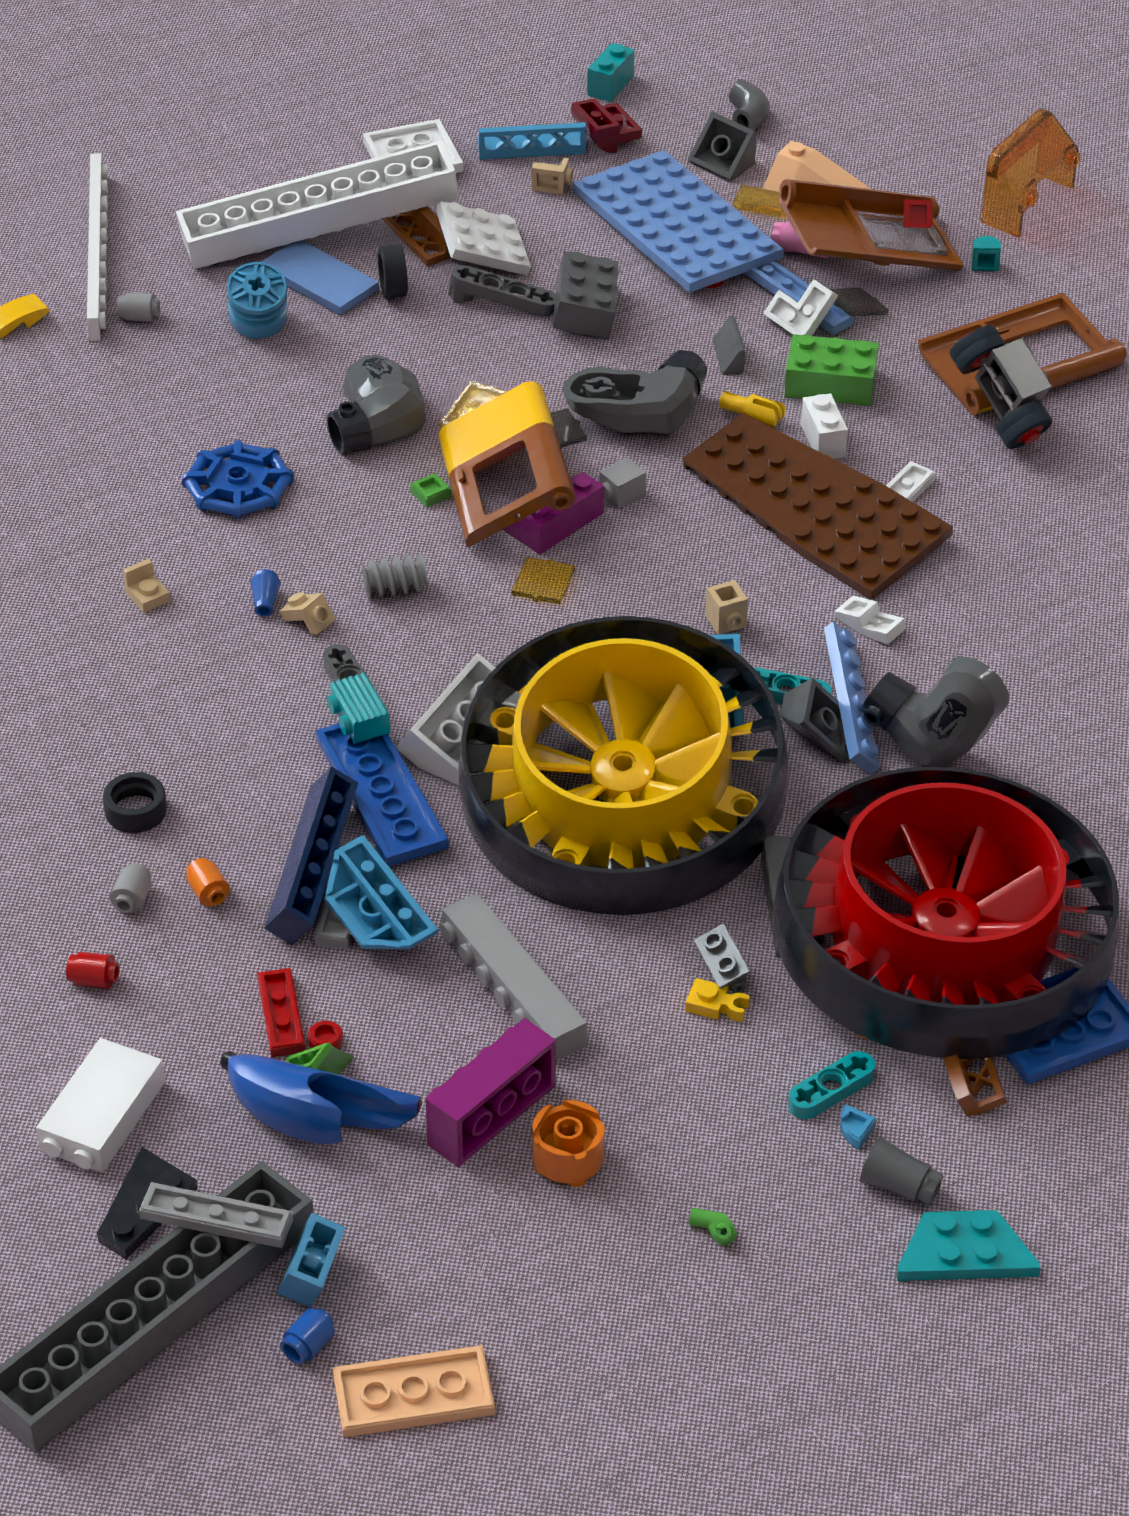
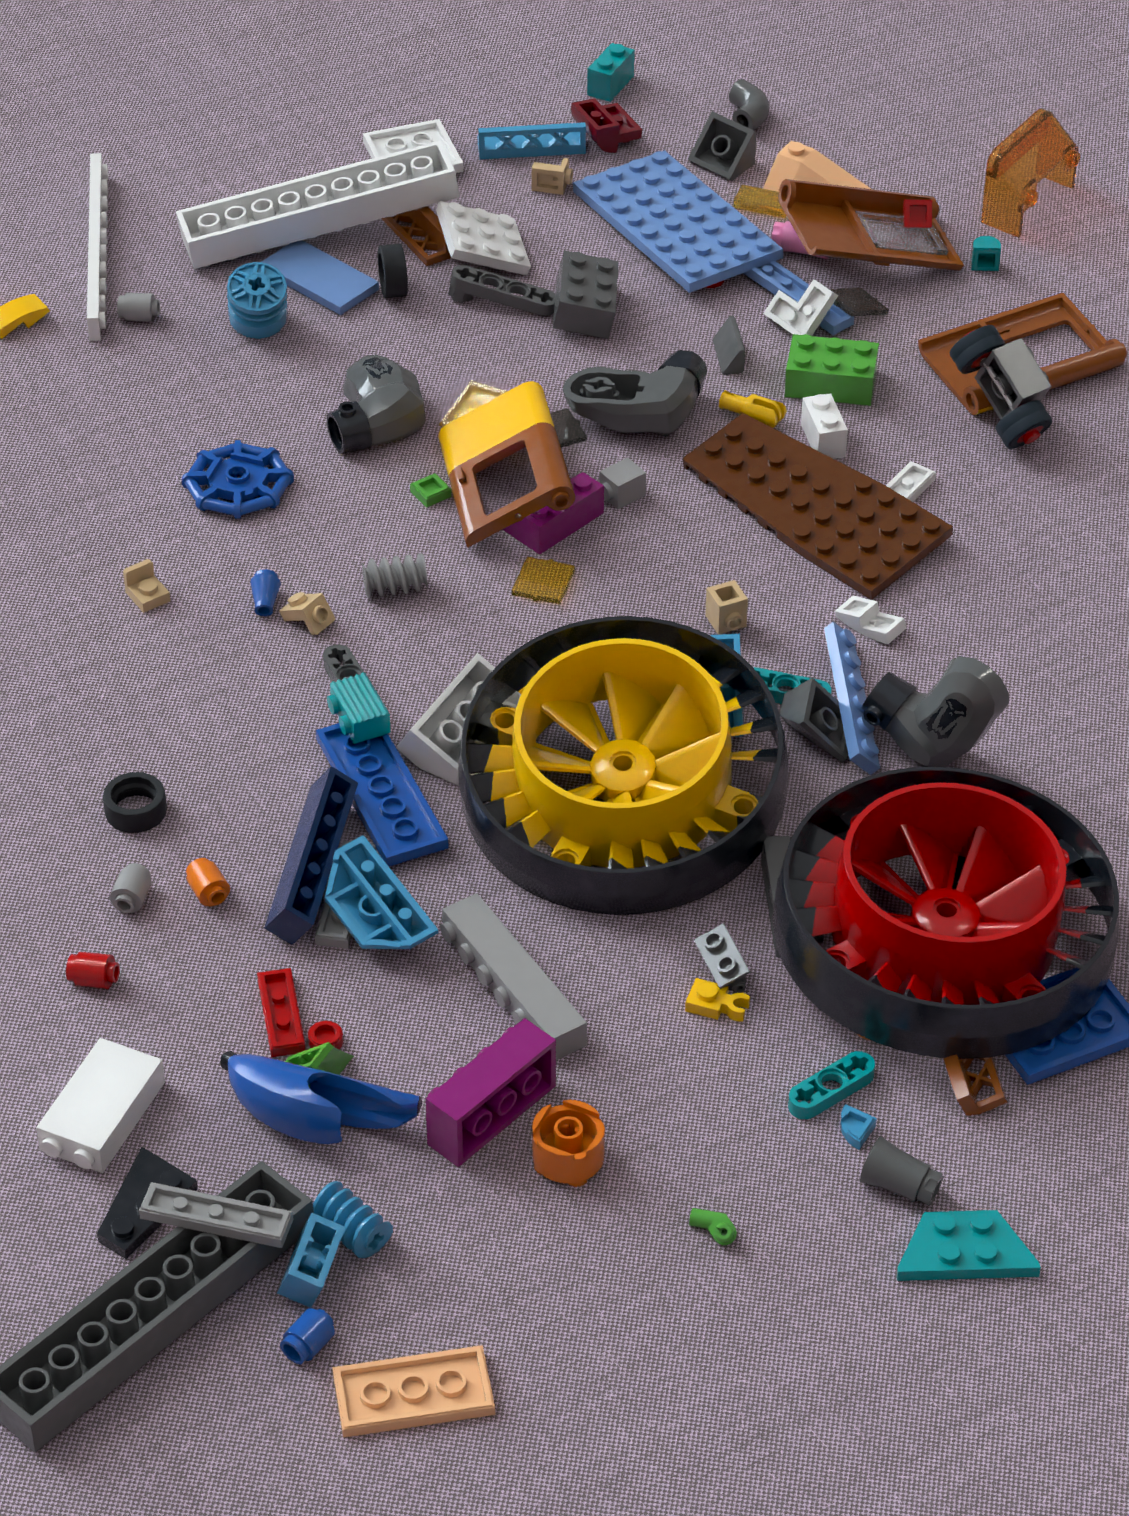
(364, 1231): none -> dark azure piece

